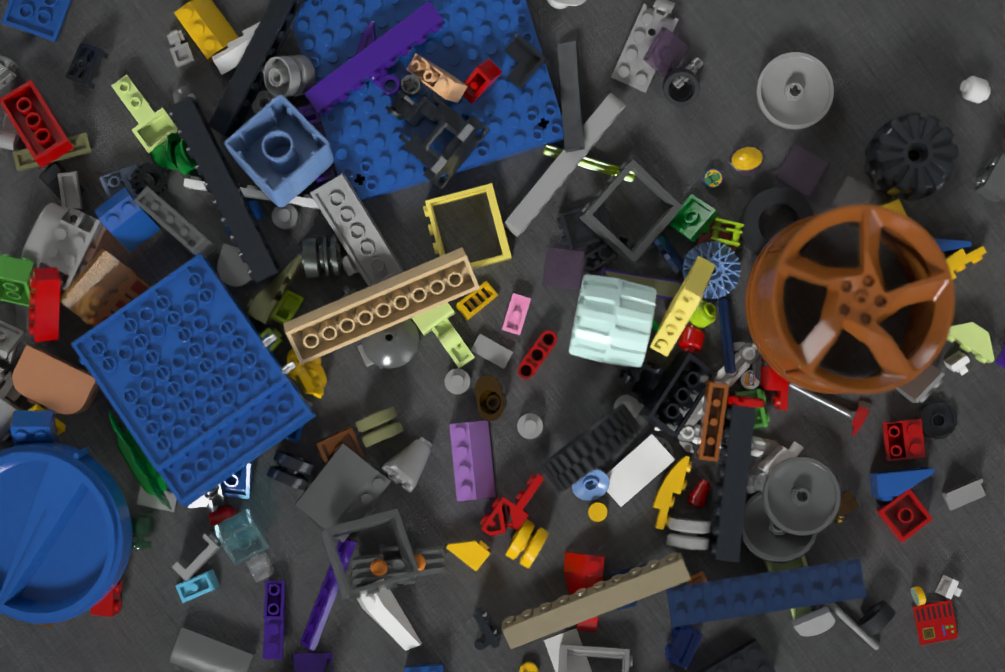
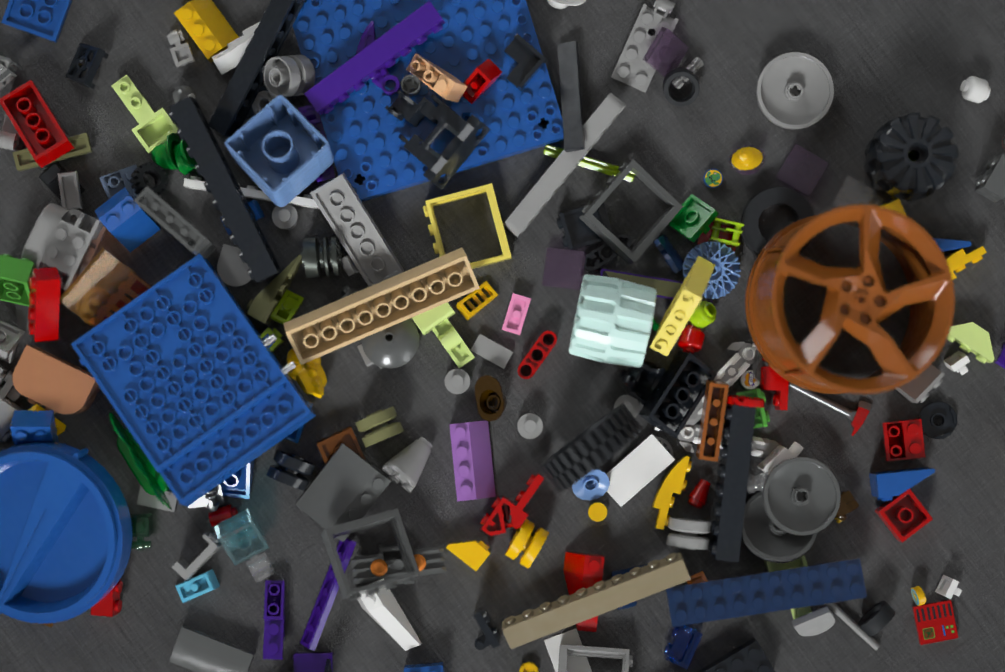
(727, 336): dark blue axle -> none
(964, 493): light grey panel -> none

